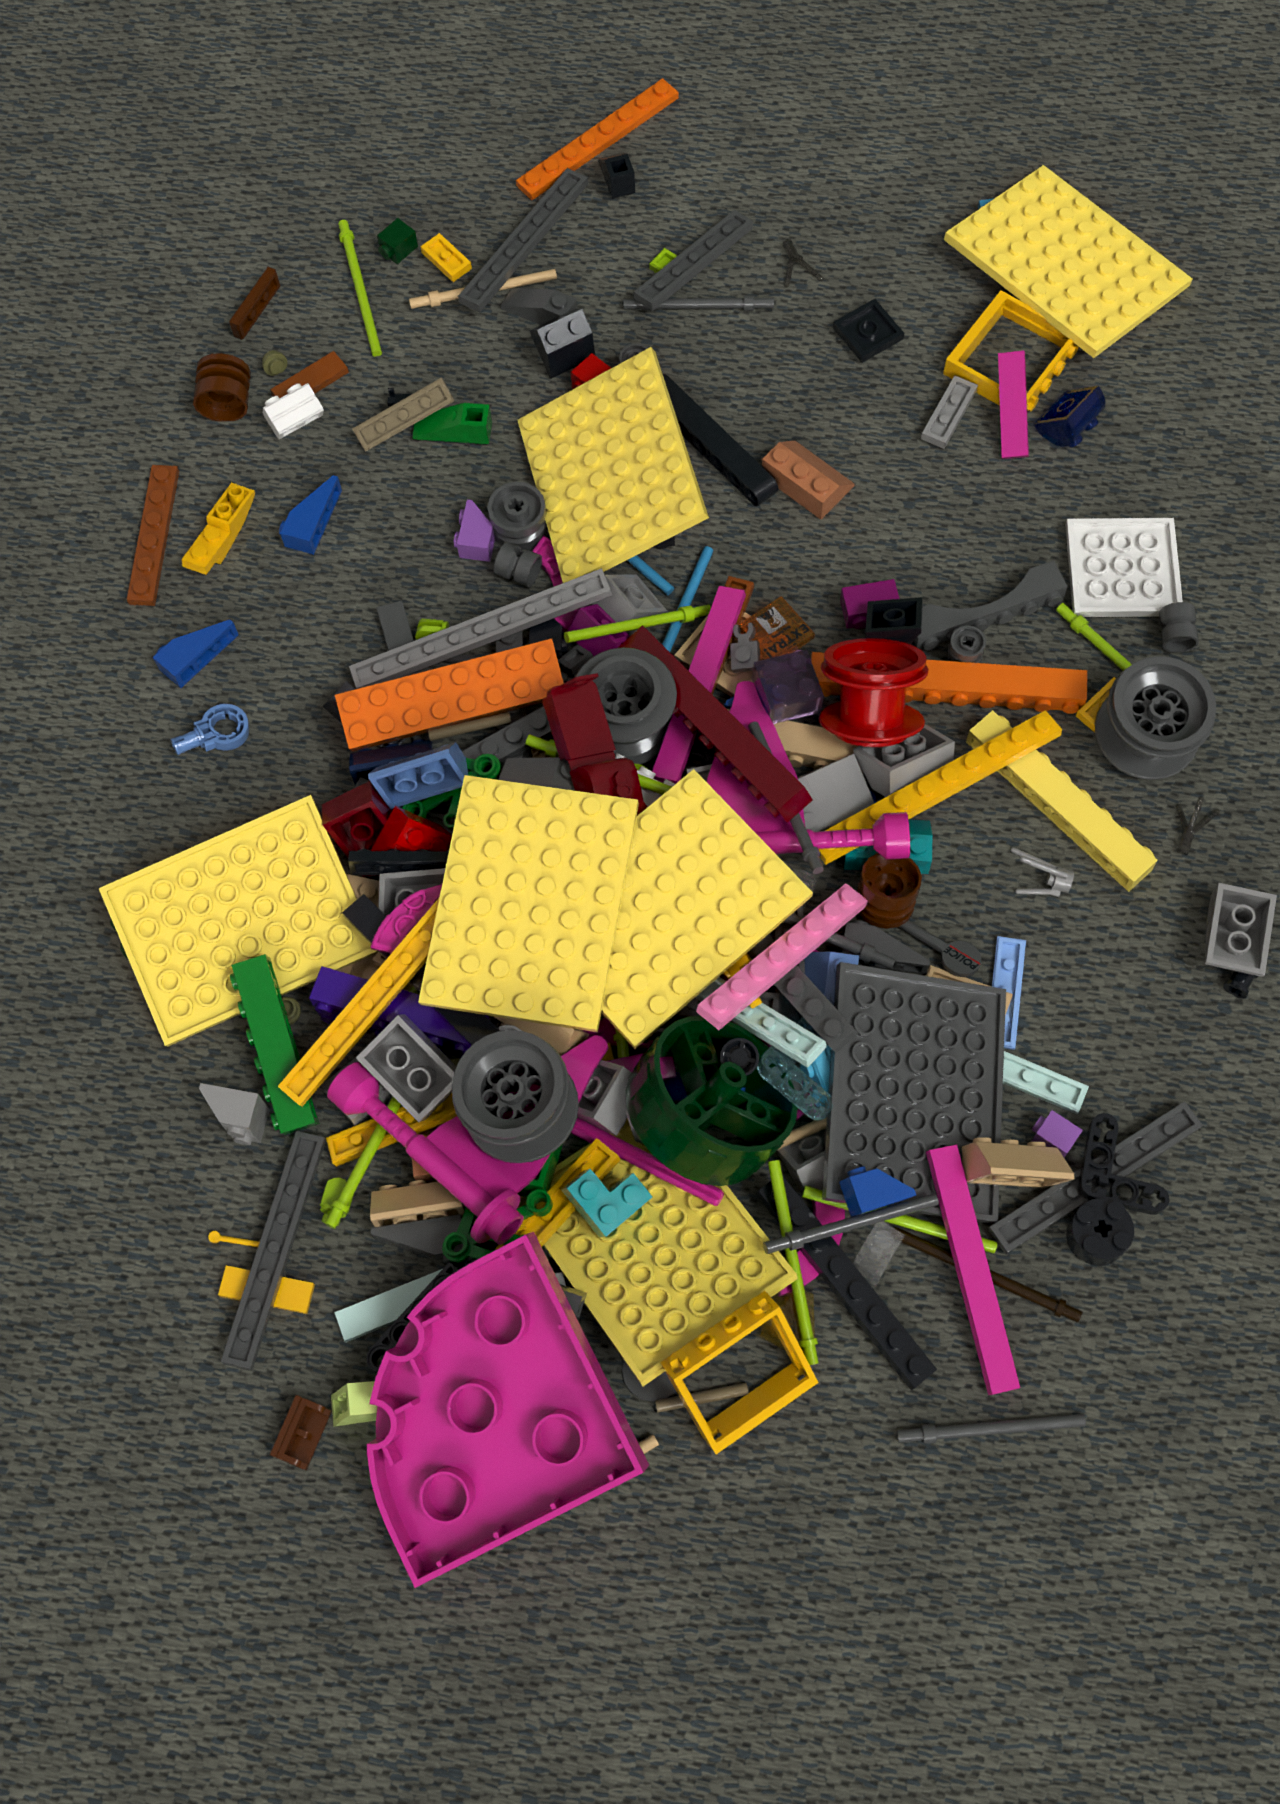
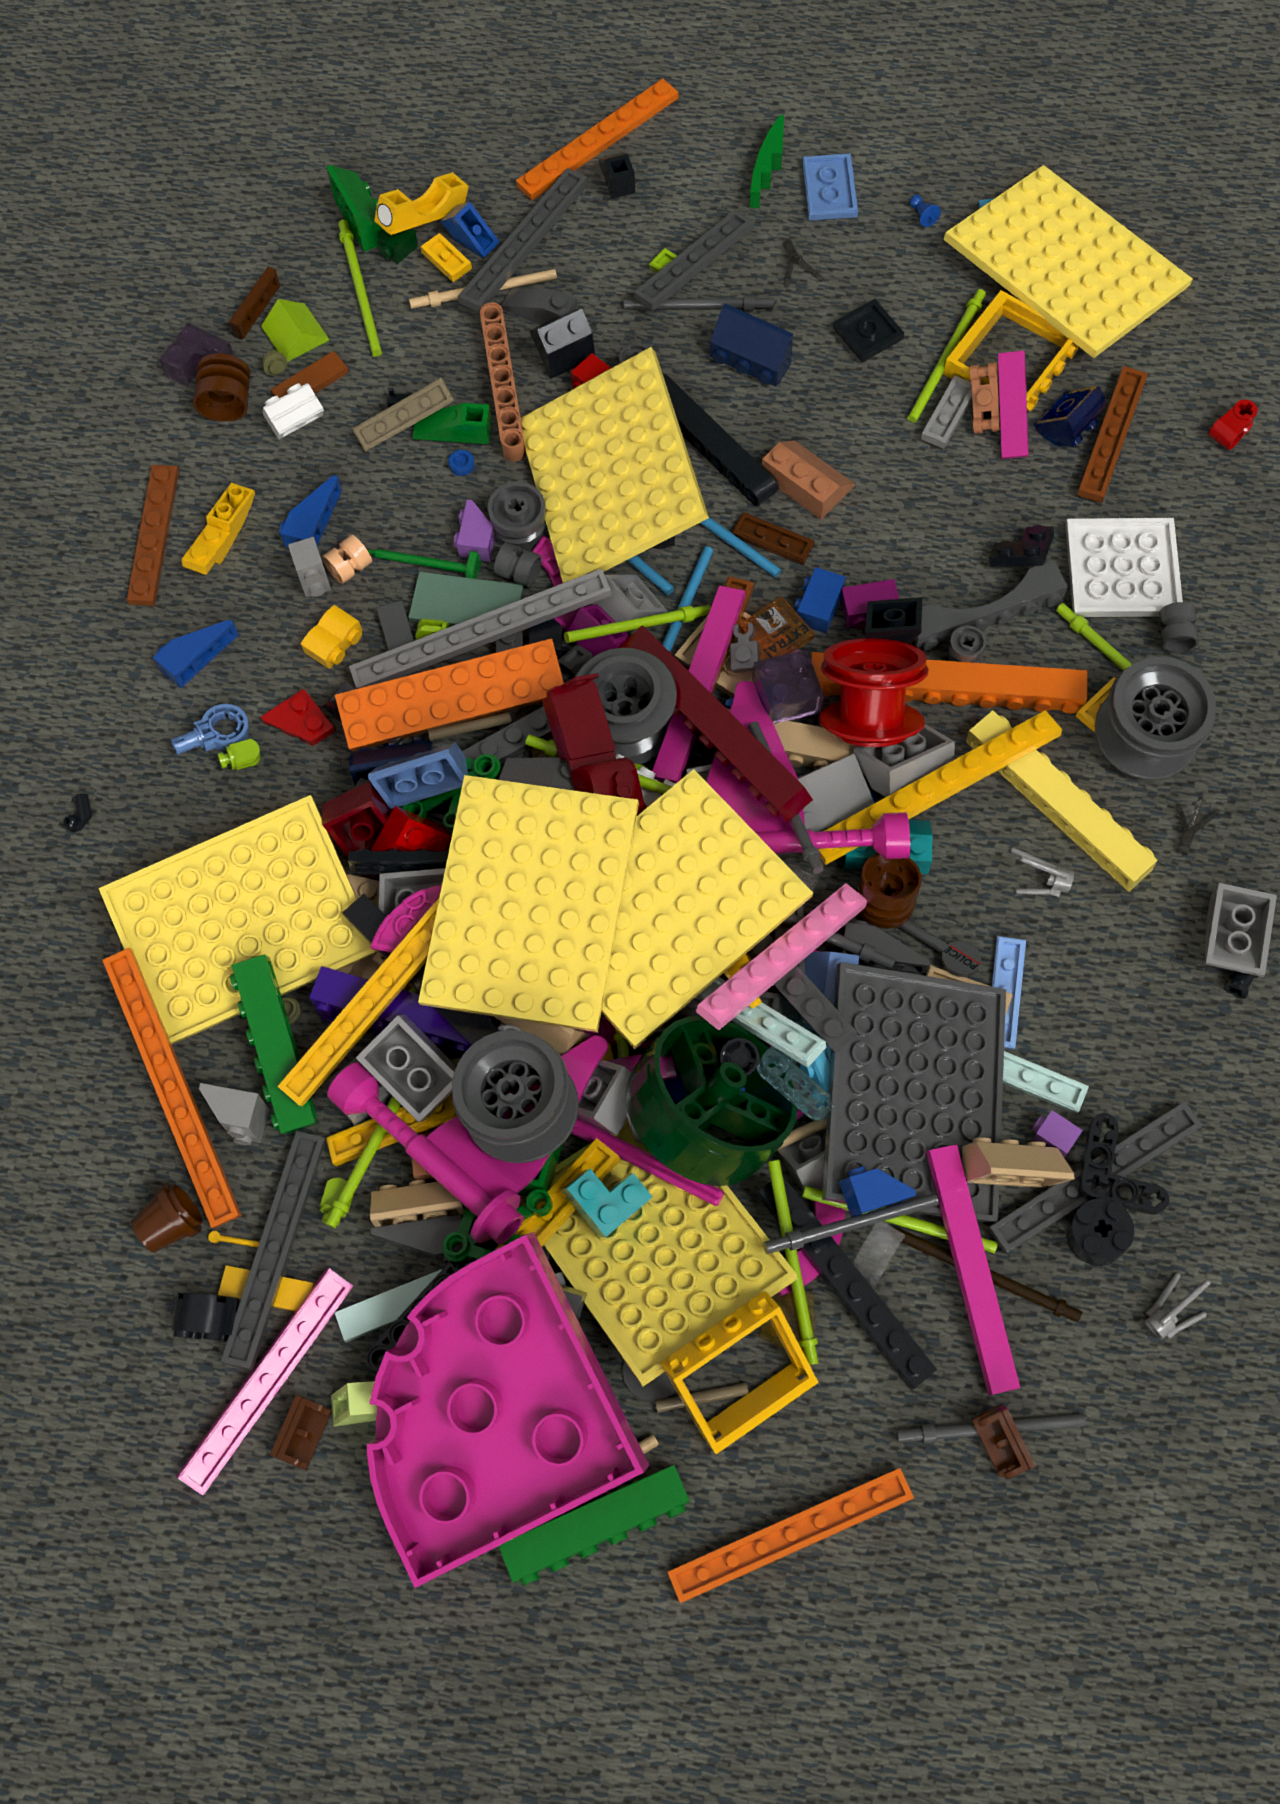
(82, 816): none -> black arm
(167, 1218): none -> reddish brown piece
(172, 1088): none -> orange plate
(187, 349): none -> clear purple brick
(204, 1314): none -> black brick
(240, 755): none -> lime arm
(264, 1382): none -> tile
(293, 329): none -> lime slope
(300, 718): none -> red wing
(309, 567): none -> light grey brick
(332, 637): none -> yellow brick
(355, 555): none -> light nougat wheel
(356, 205): none -> green slope
(399, 213): none -> yellow arch
(459, 598): none -> sand green tile
(461, 462): none -> blue tile
(470, 229): none -> blue slope
(471, 568): none -> green piece
(501, 370): none -> nougat beam
(593, 1525): none -> green brick
(742, 547): none -> dark azure bar
(751, 345): none -> dark blue slope
(768, 159): none -> green slope
(773, 538): none -> reddish brown tile
(790, 1535): none -> orange plate
(820, 599): none -> blue brick
(829, 186): none -> medium blue tile
(927, 213): none -> blue piece
(973, 306): none -> lime bar
(985, 397): none -> nougat plate
(1003, 1441): none -> reddish brown hinge
(1028, 552): none -> black plate
(1112, 434): none -> dark orange plate
(1163, 1321): none -> light grey plant
(1234, 424): none -> red piece

